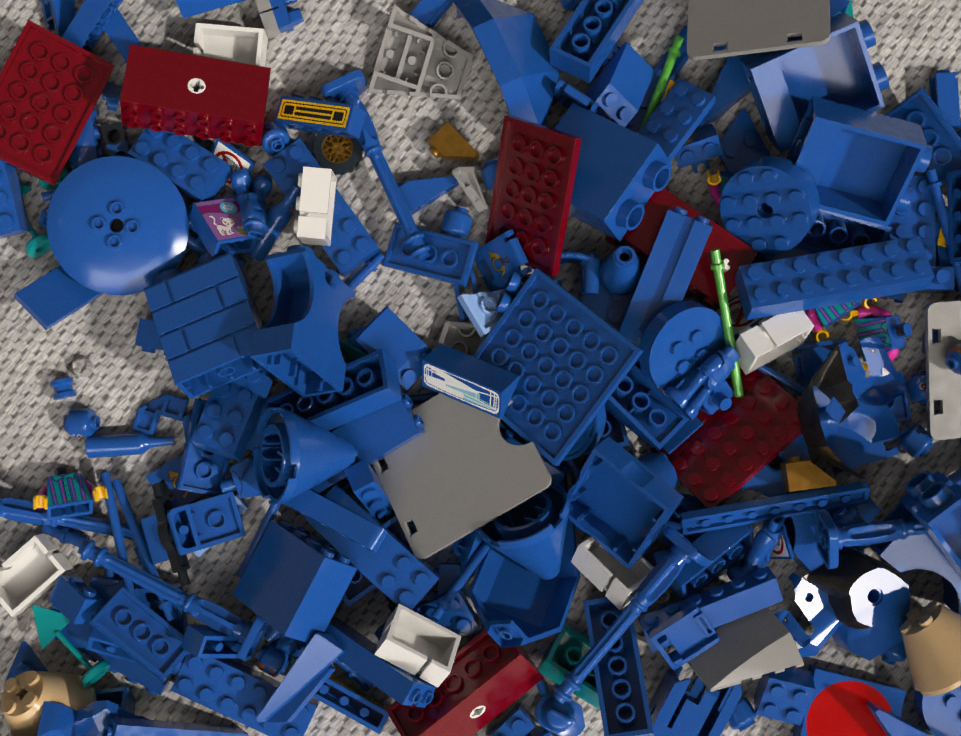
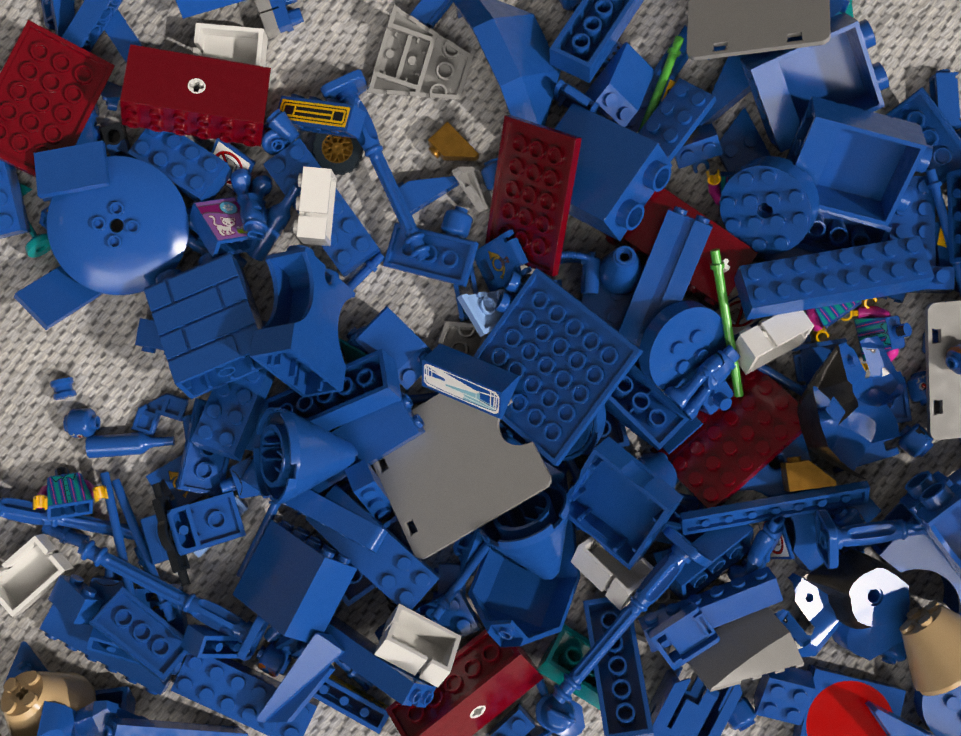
(49, 625): teal piece -> none
(71, 169): none -> blue tile
(82, 366): light grey piece -> none
(281, 124): none -> blue cone

